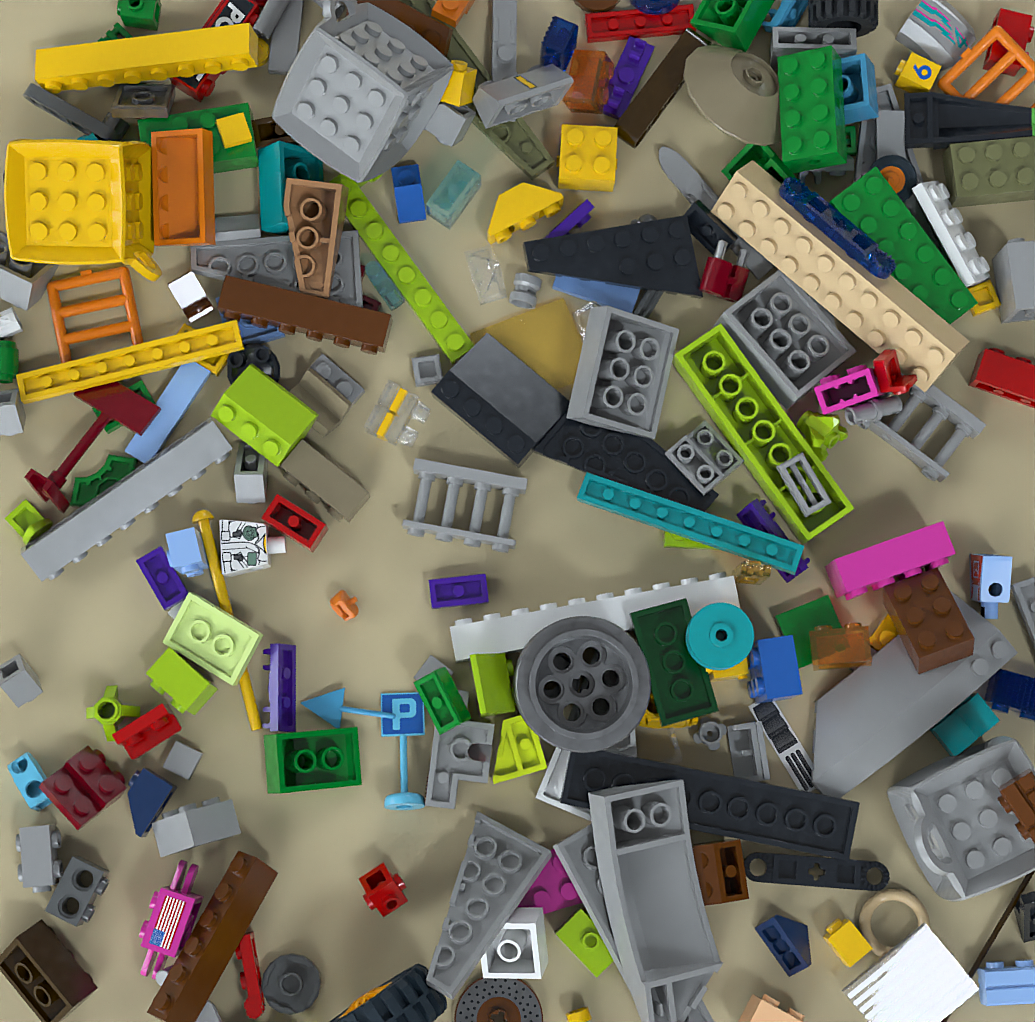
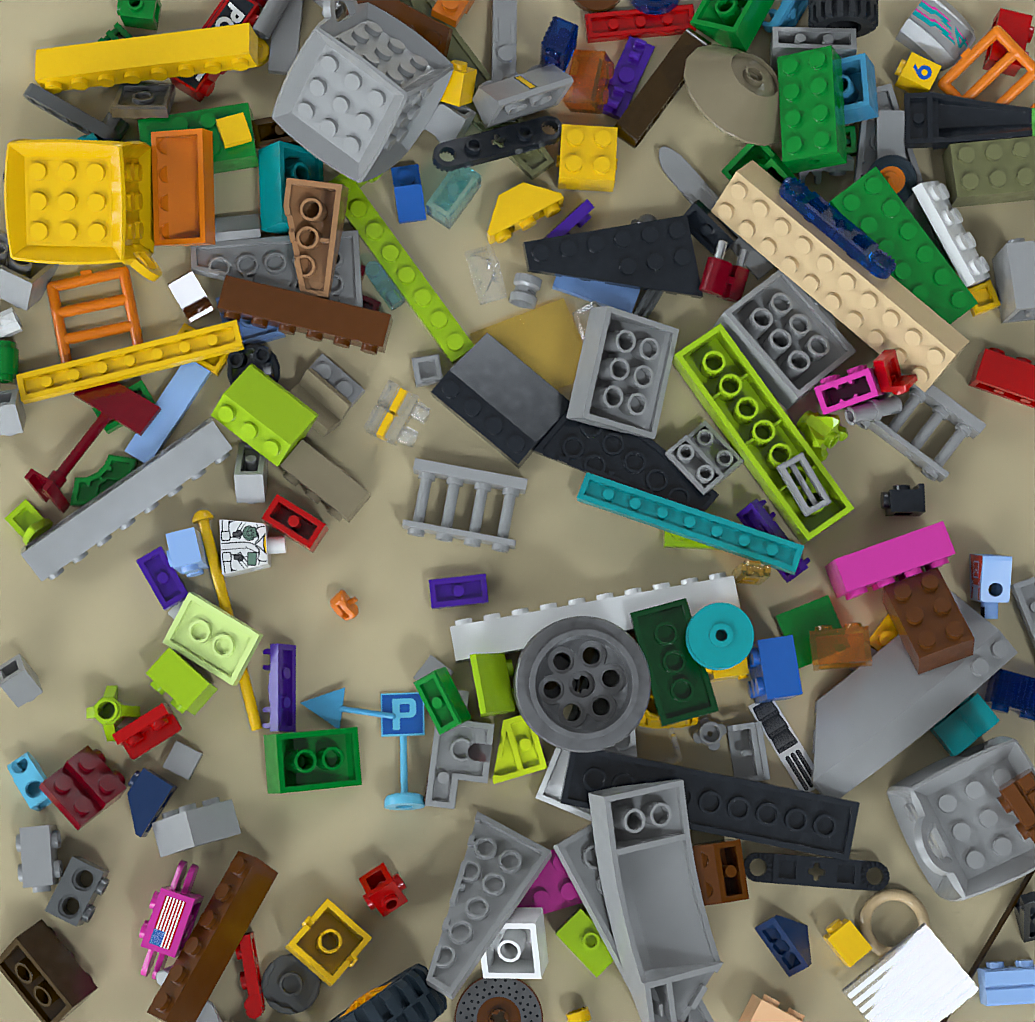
(328, 942): none -> yellow brick
(480, 149): none -> black piece
(904, 501): none -> black brick

